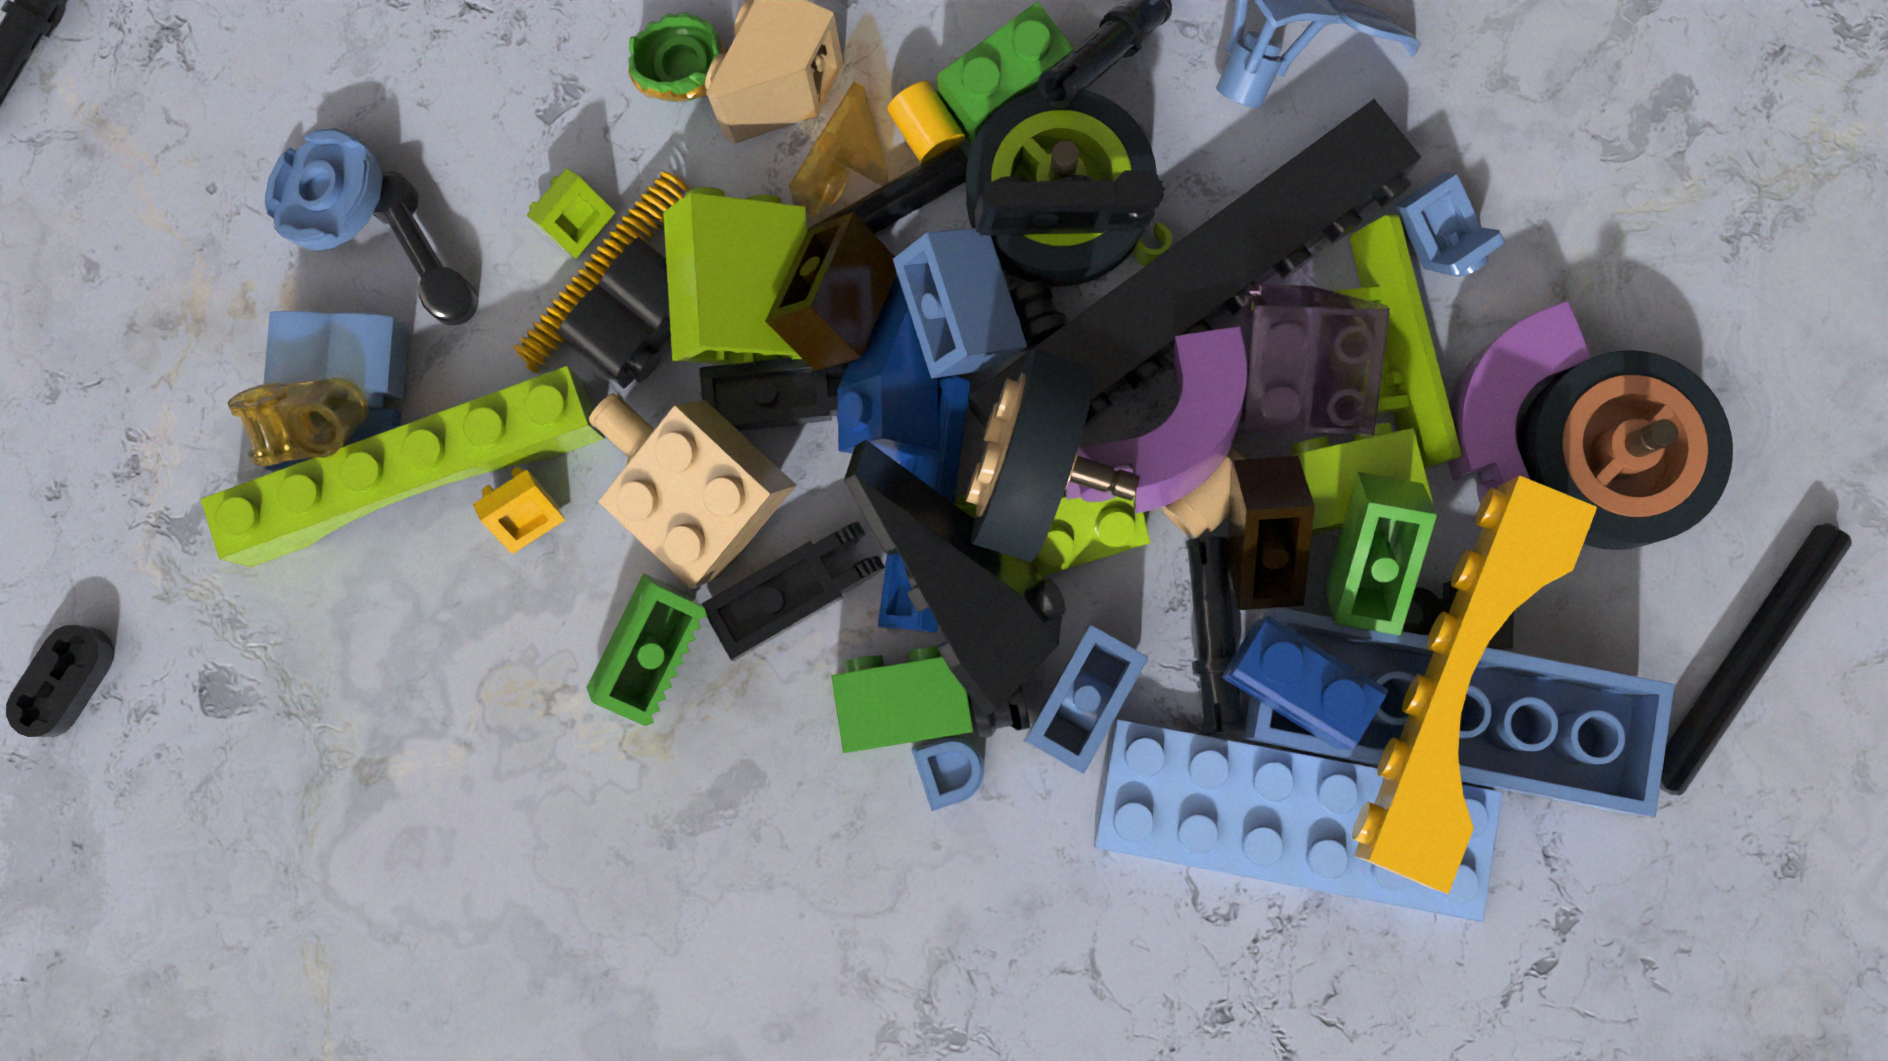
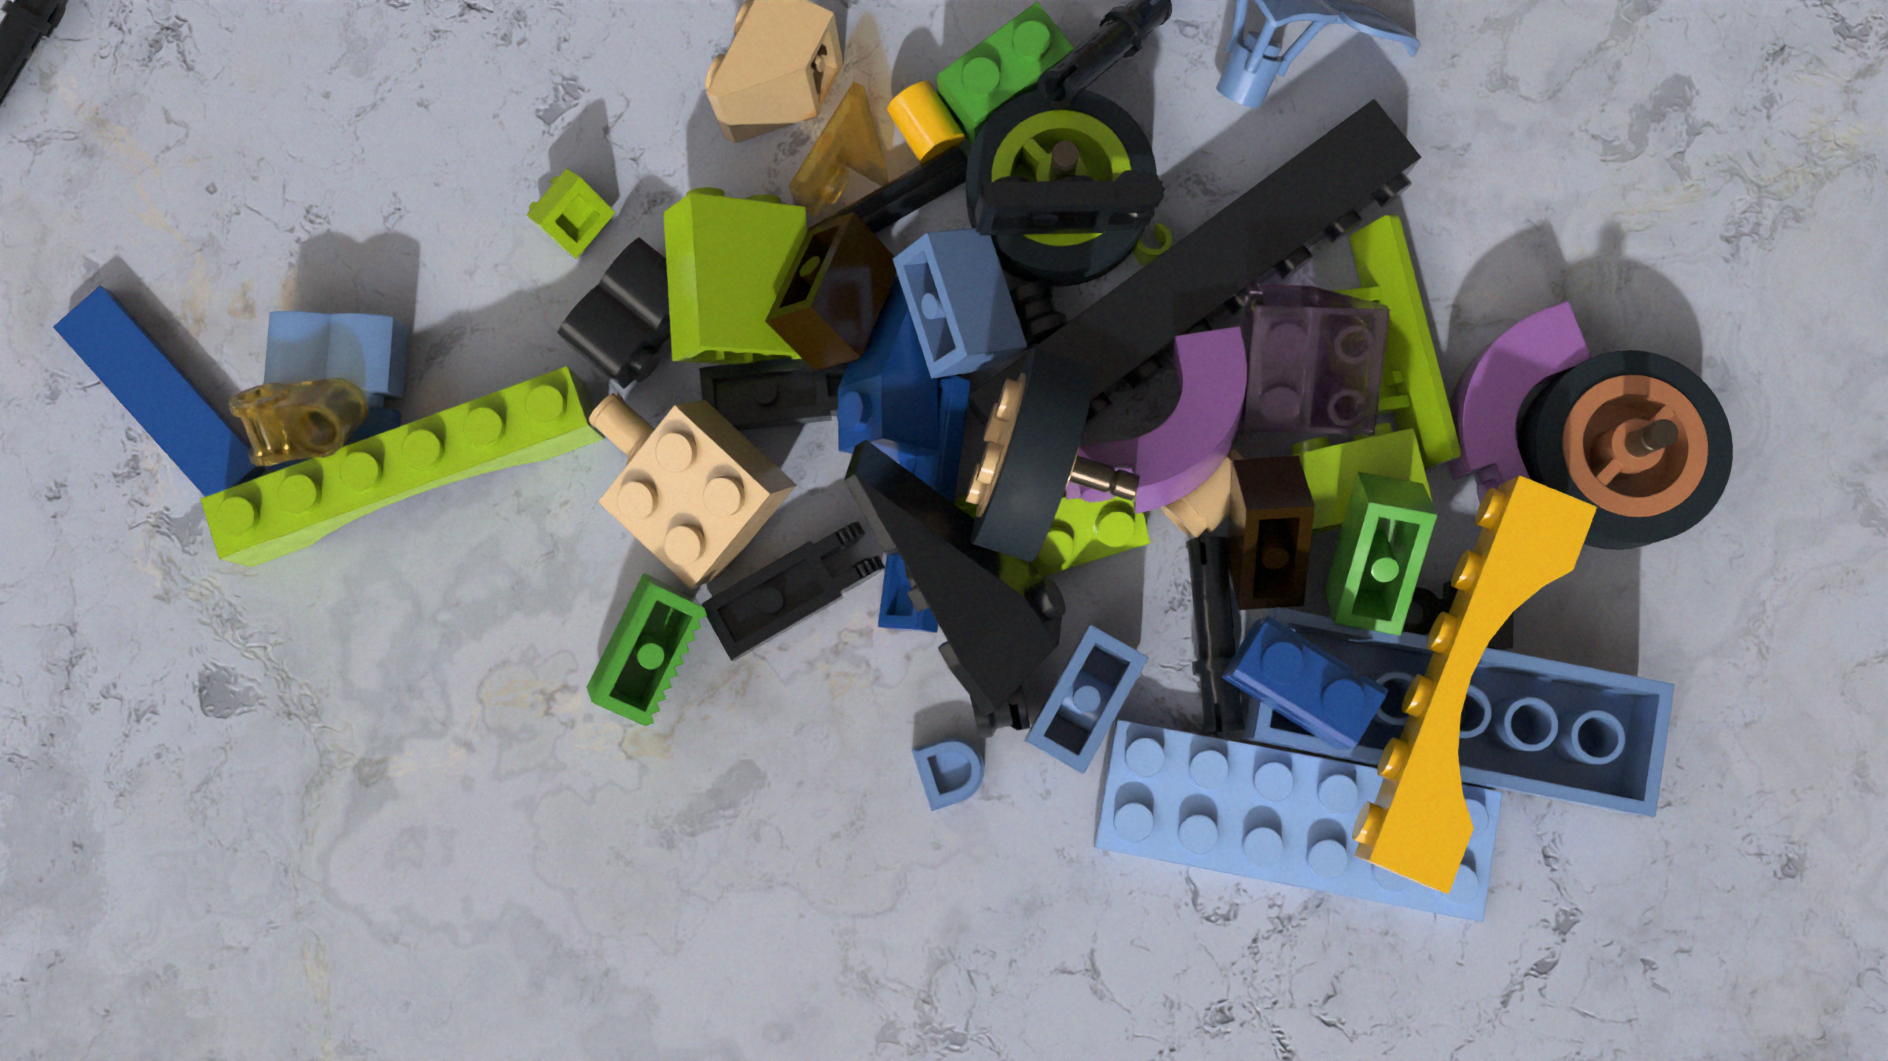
(59, 680): black beam -> none
(157, 393): none -> blue tile
(324, 190): medium blue tile -> none
(440, 289): black bar -> none
(518, 510): yellow tile -> none
(541, 338): yellow piece -> none
(674, 57): bright green hair -> none
(899, 701): bright green brick -> none
(1446, 227): medium blue bracket -> none
(1752, 656): black axle -> none

